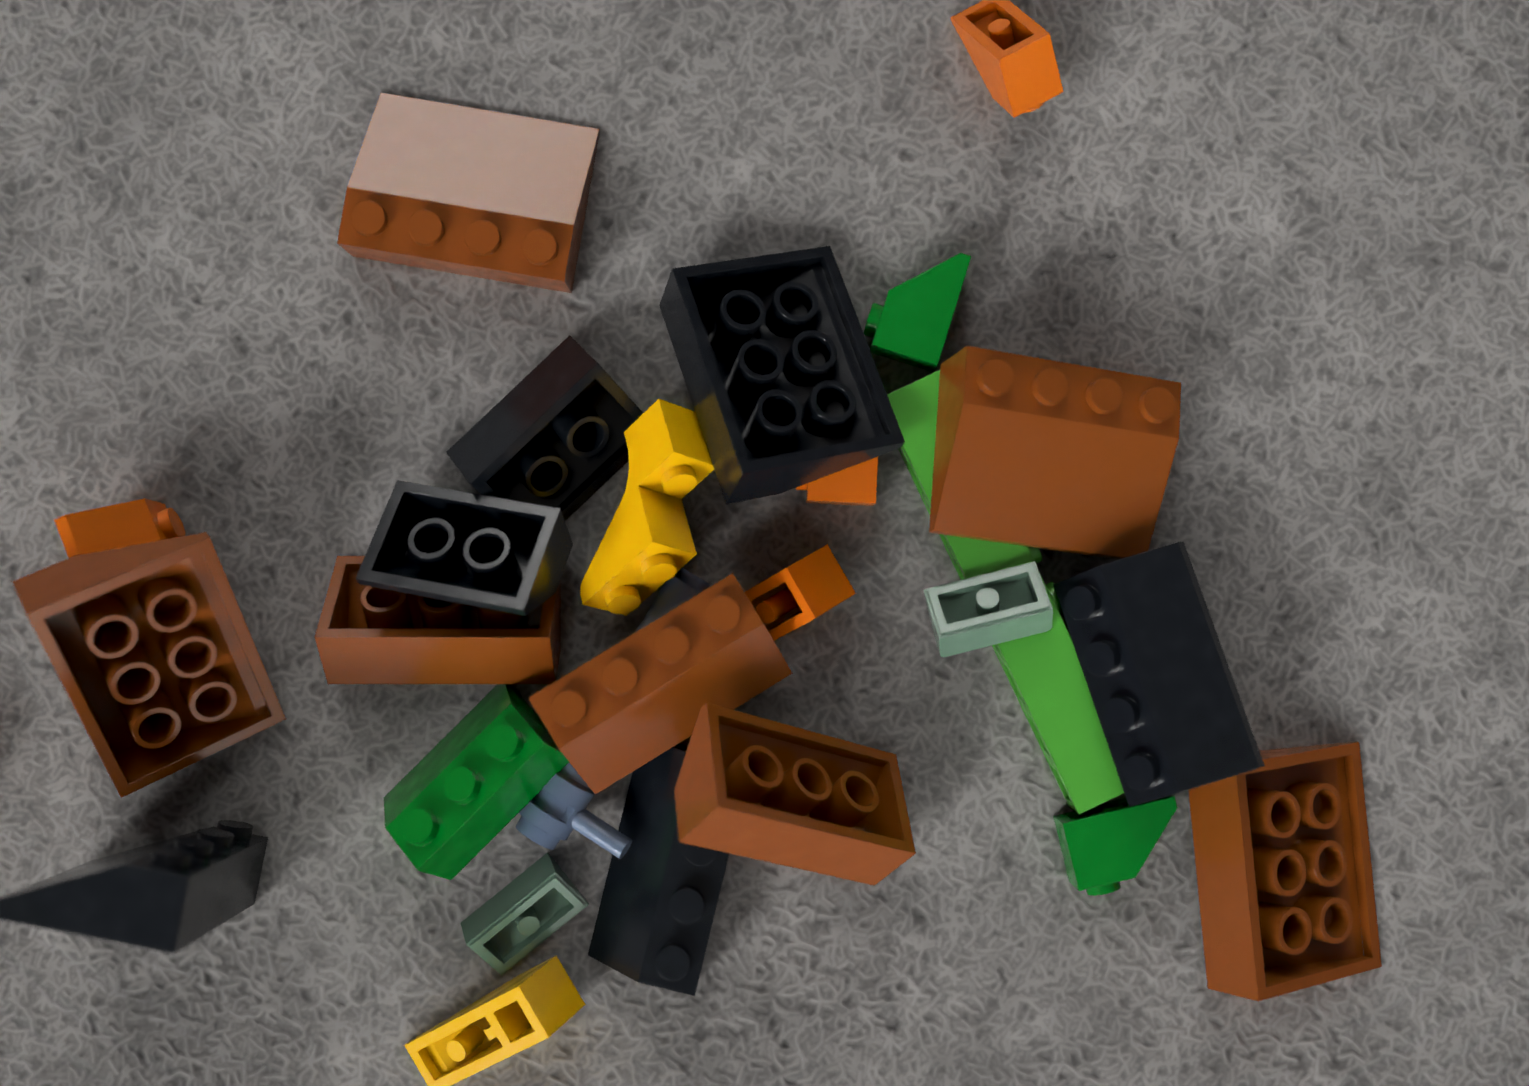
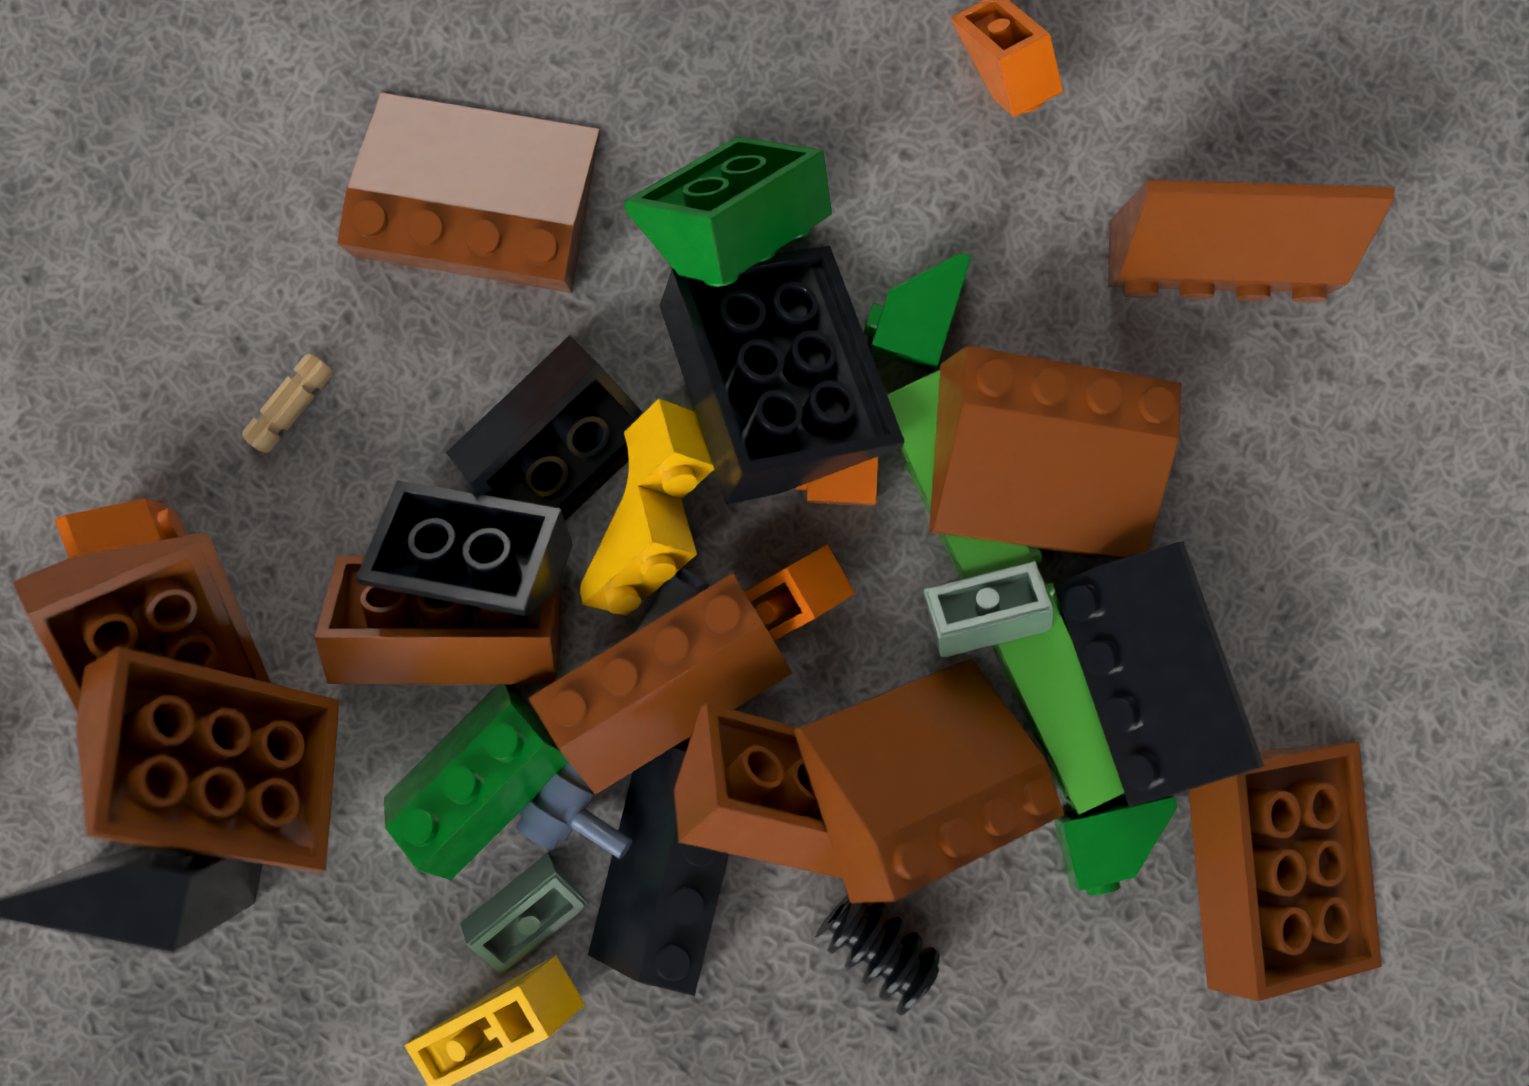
(205, 761): none -> dark orange slope
(287, 403): none -> tan axle
(733, 207): none -> green slope
(883, 949): none -> black piece
(924, 781): none -> dark orange slope
(1243, 238): none -> dark orange slope

